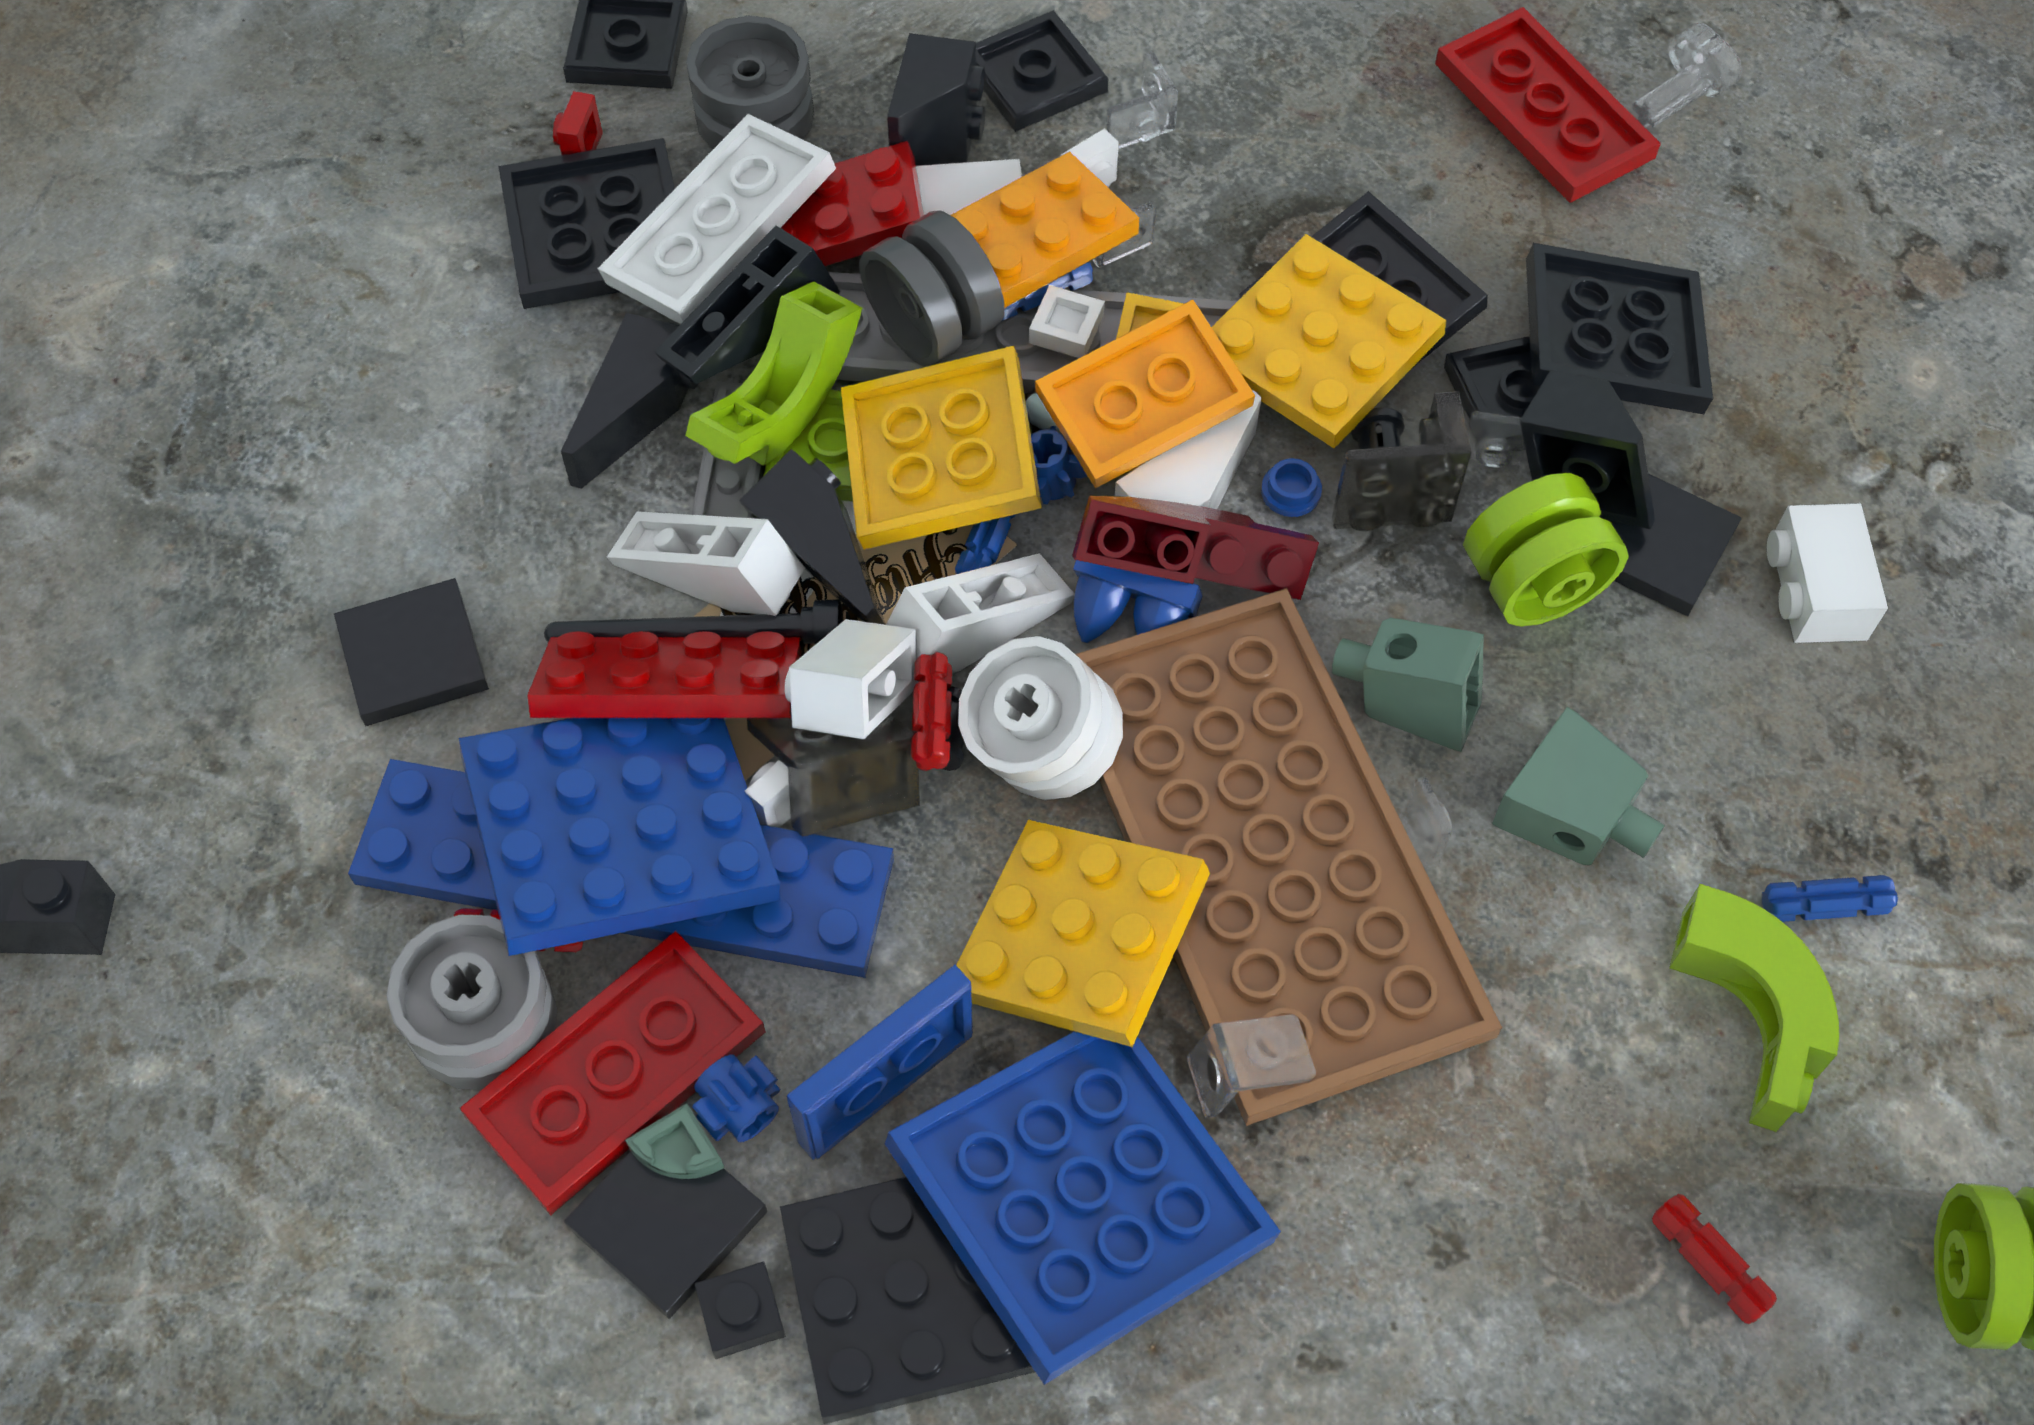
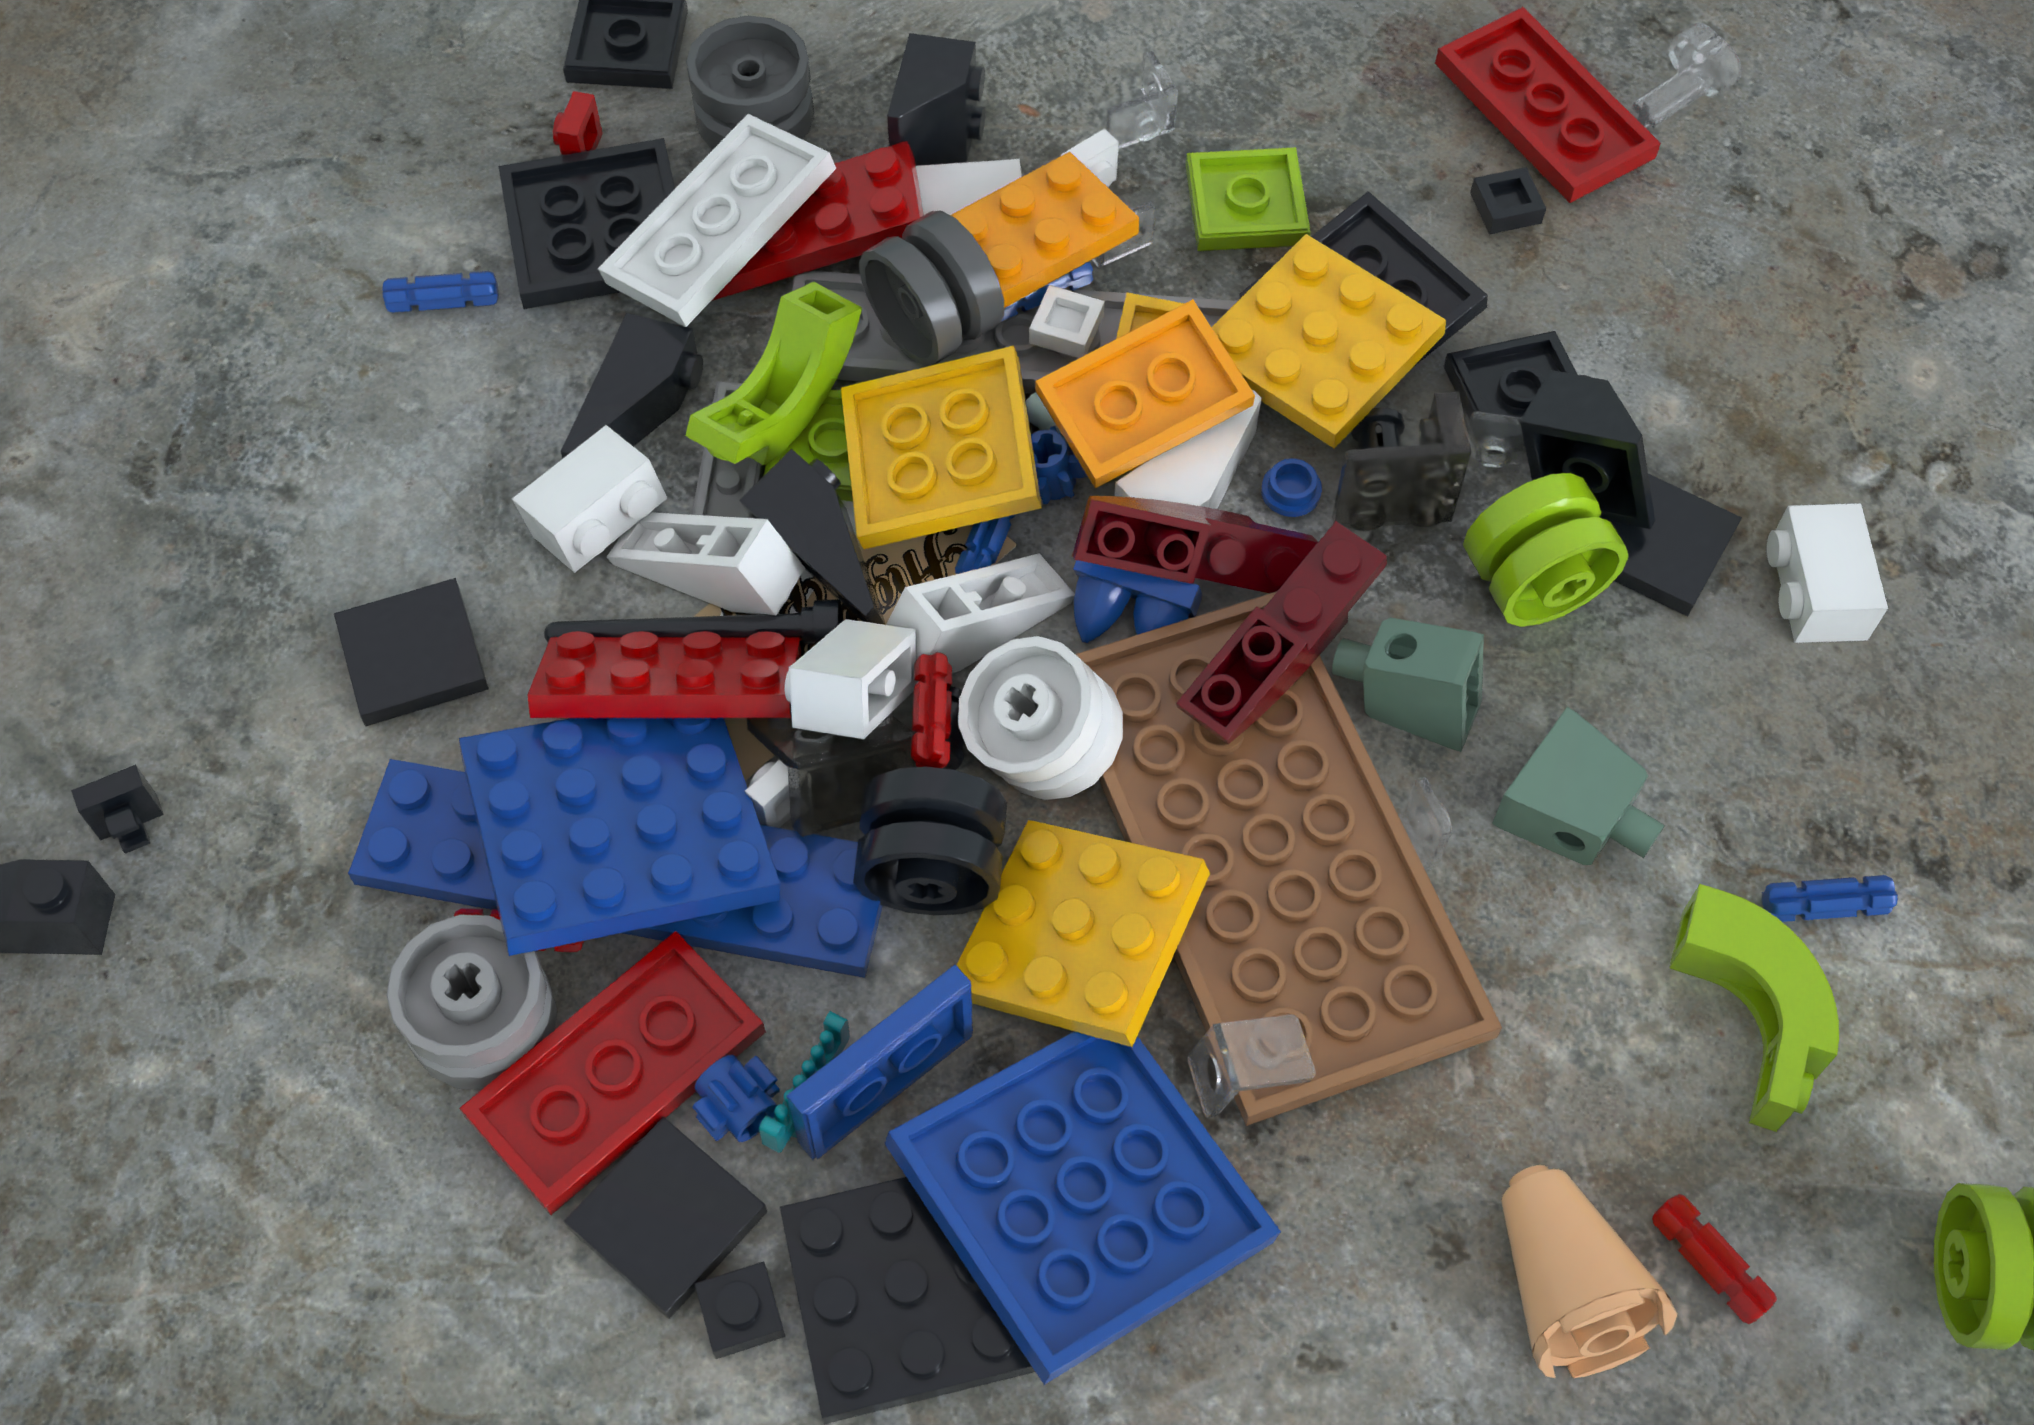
(119, 807): none -> black tile
(440, 291): none -> blue axle
(590, 498): none -> white brick
(676, 1147): sand green tile -> none
(742, 309): black slope -> none
(777, 1131): none -> teal piece
(930, 841): none -> black wheel
(1038, 71): black tile -> none
(1246, 198): none -> lime tile
(1284, 636): none -> dark red slope
(1507, 200): none -> black plate
(1577, 1279): none -> light nougat cone
(1619, 324): black plate -> none

